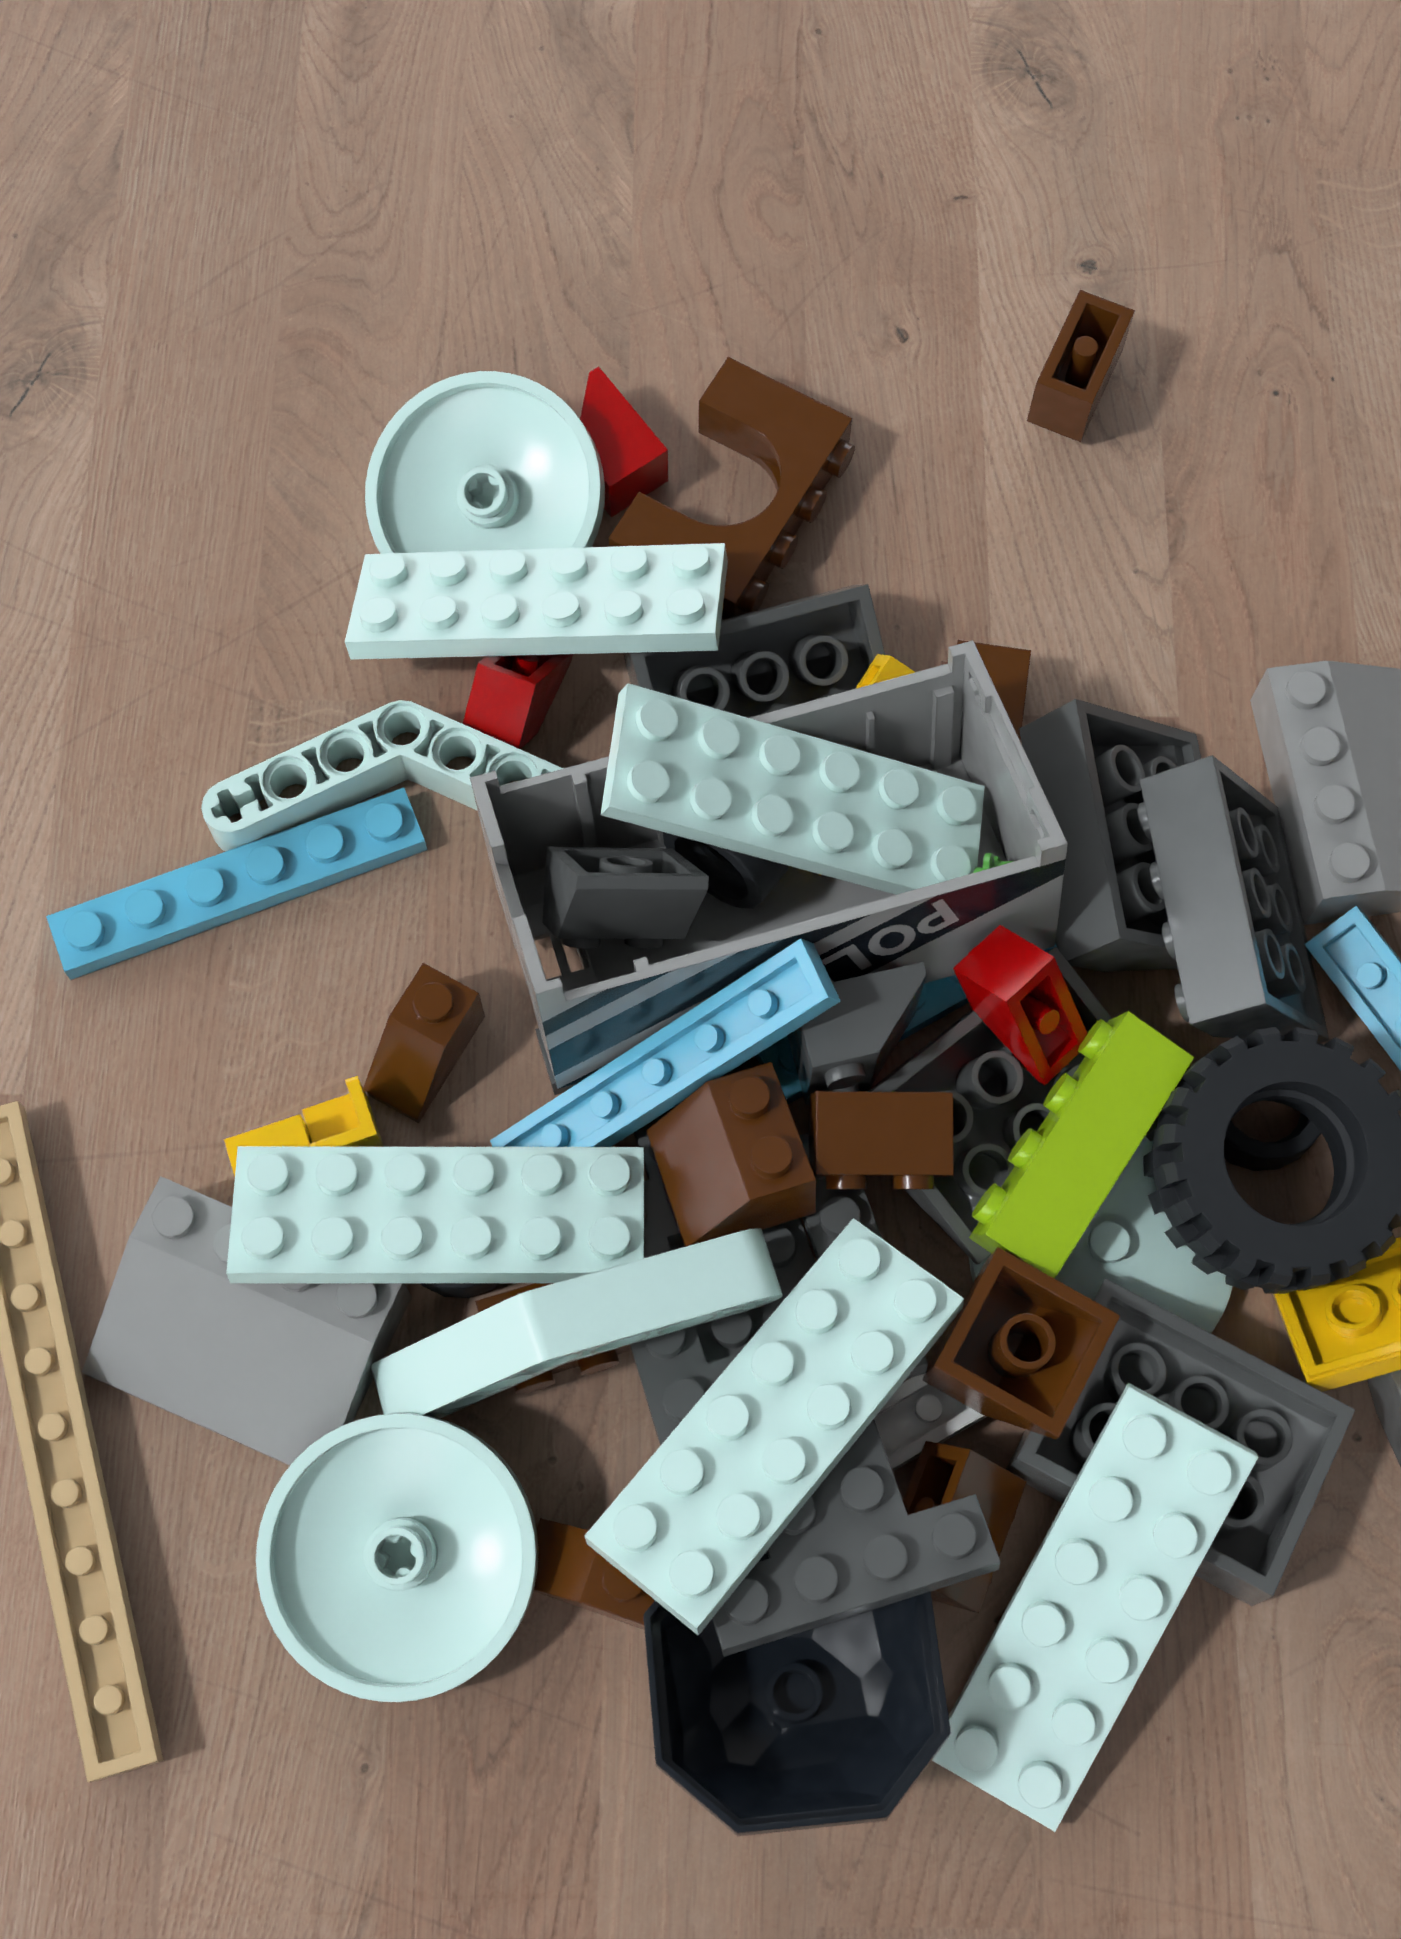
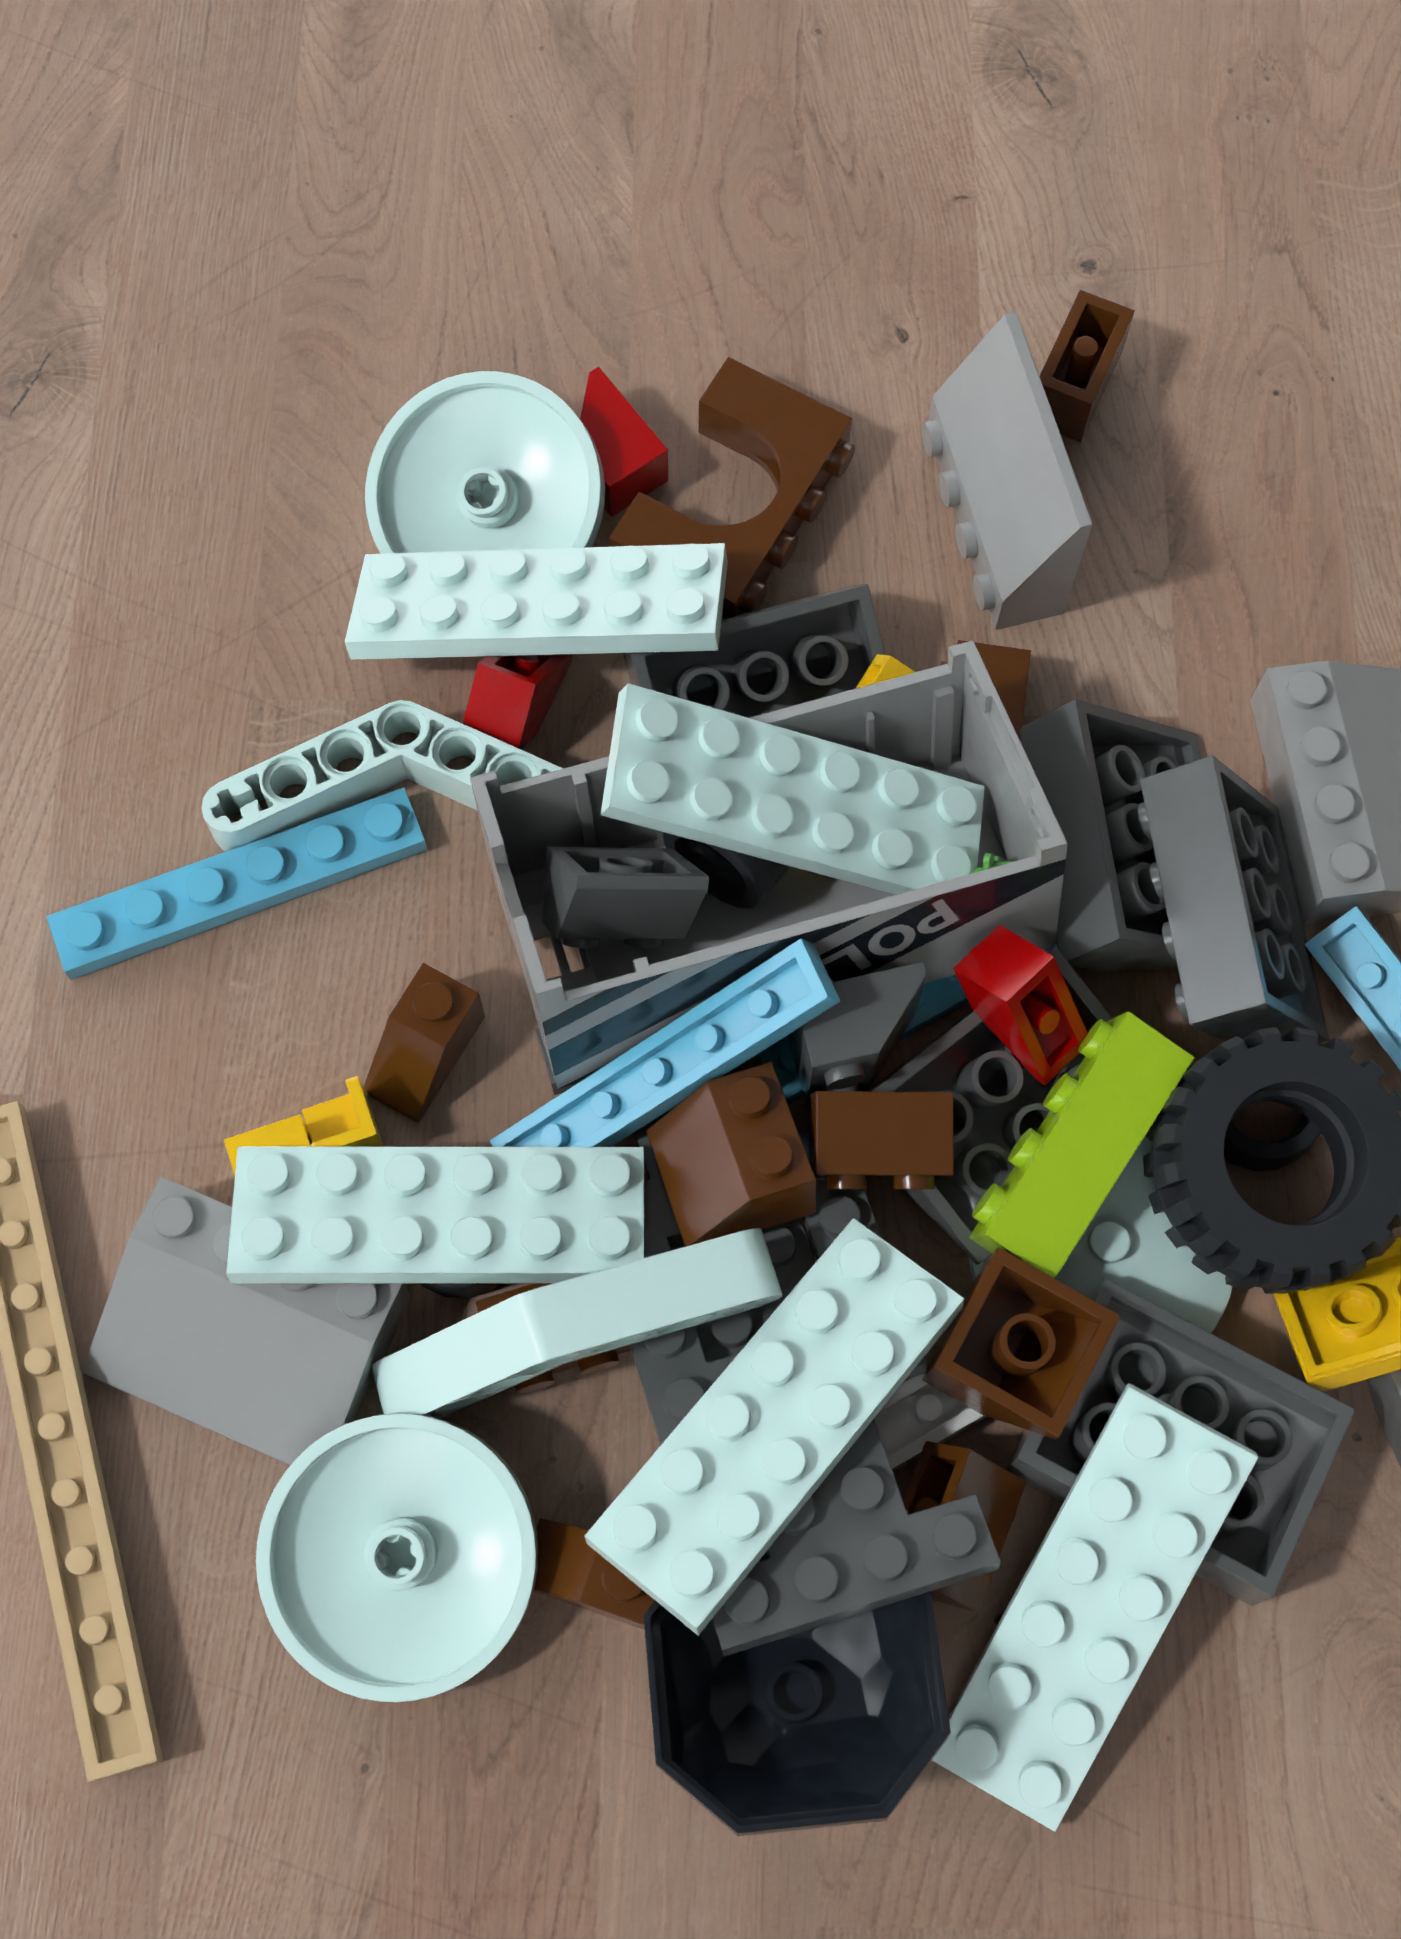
(1008, 480): none -> light grey slope

